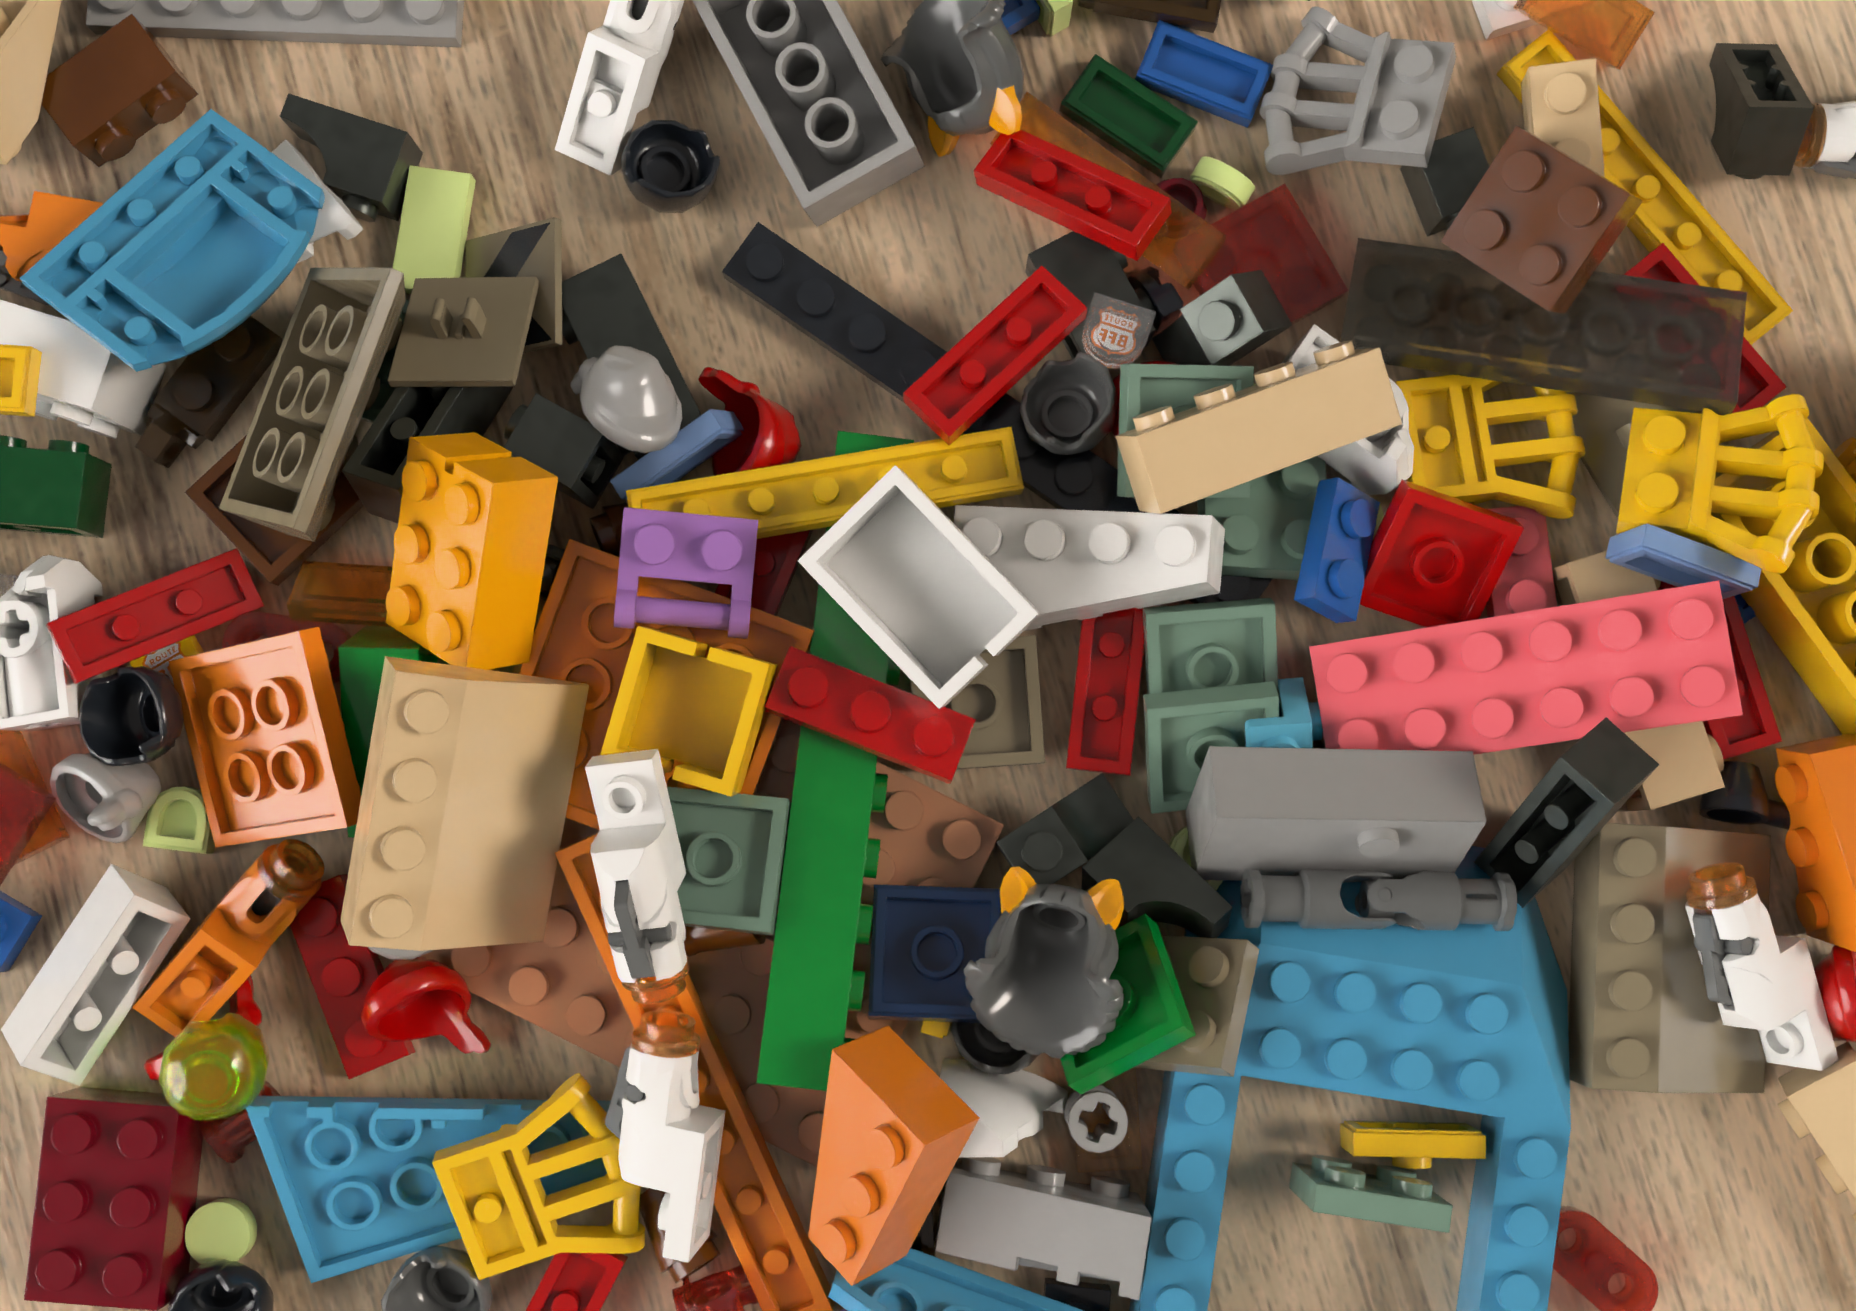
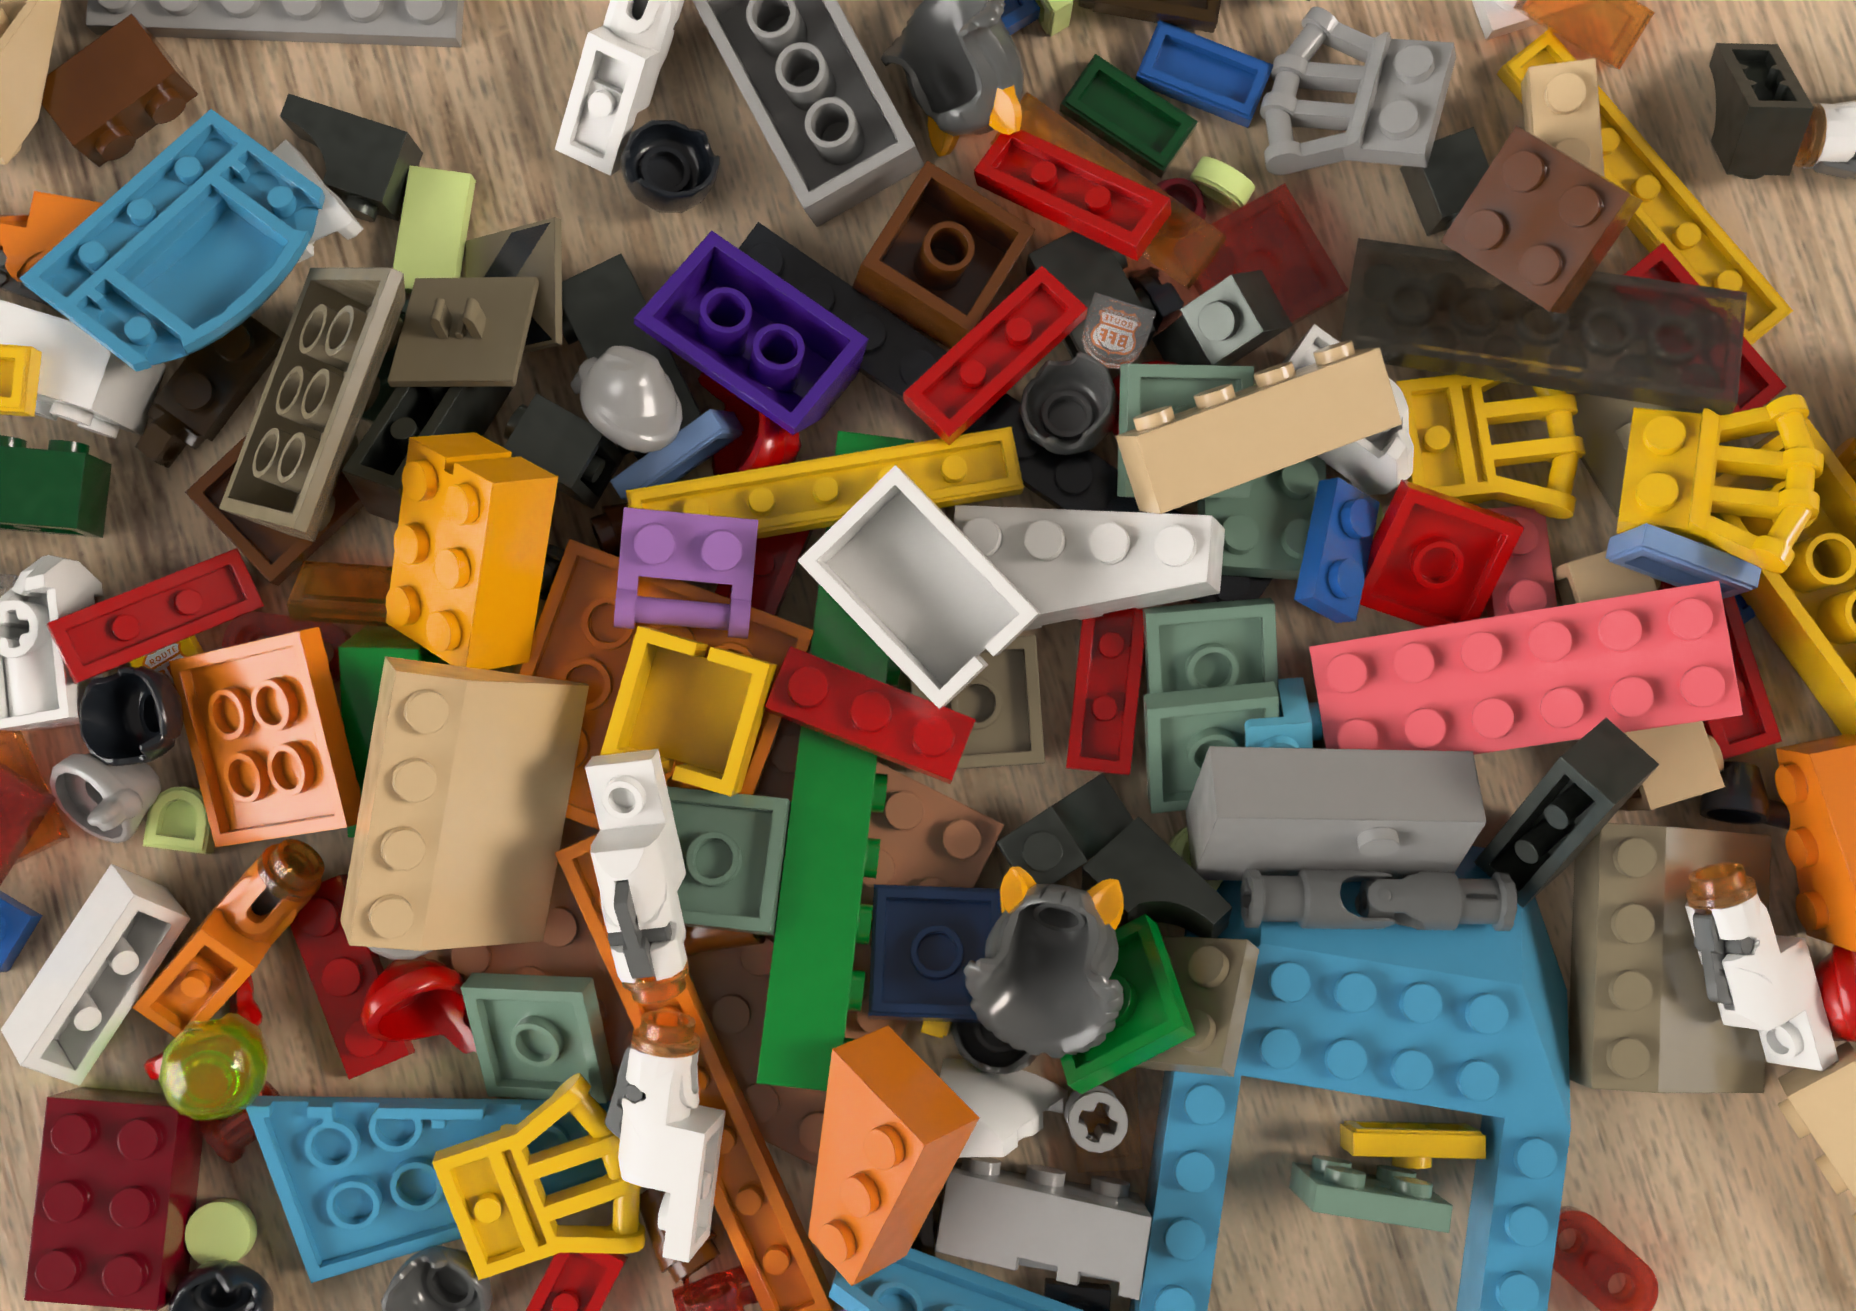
(537, 1034): none -> sand green plate
(754, 334): none -> dark purple slope
(942, 256): none -> reddish brown brick

